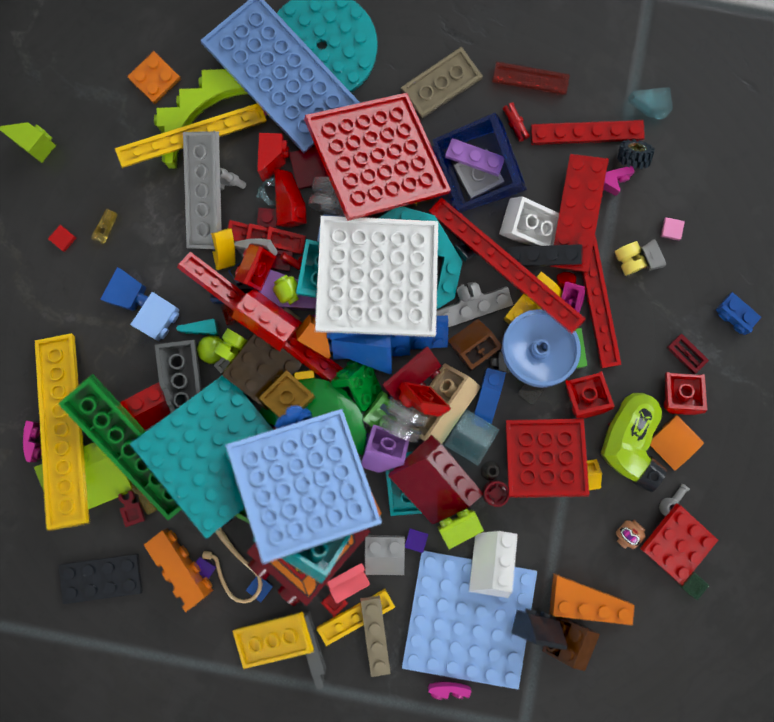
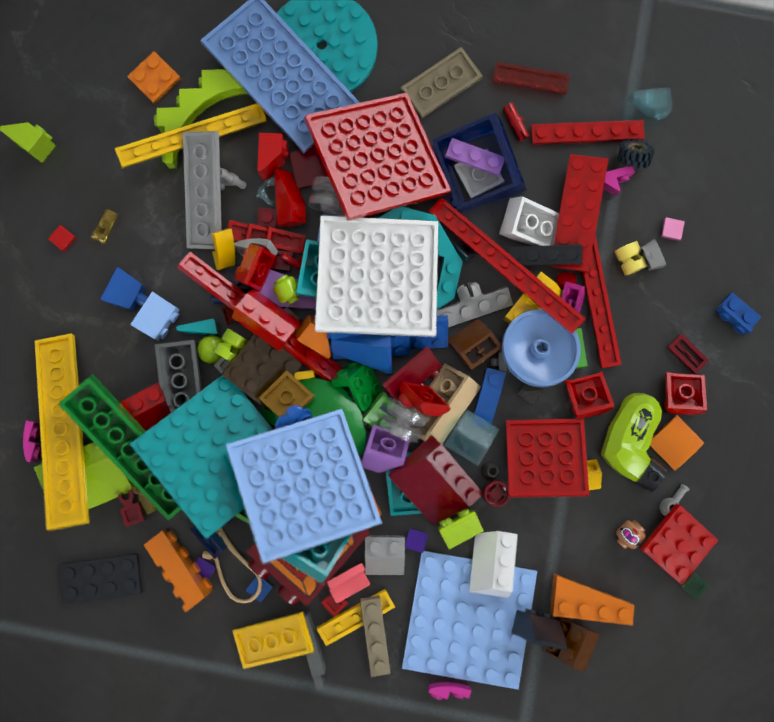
(213, 544): none -> dark blue plate

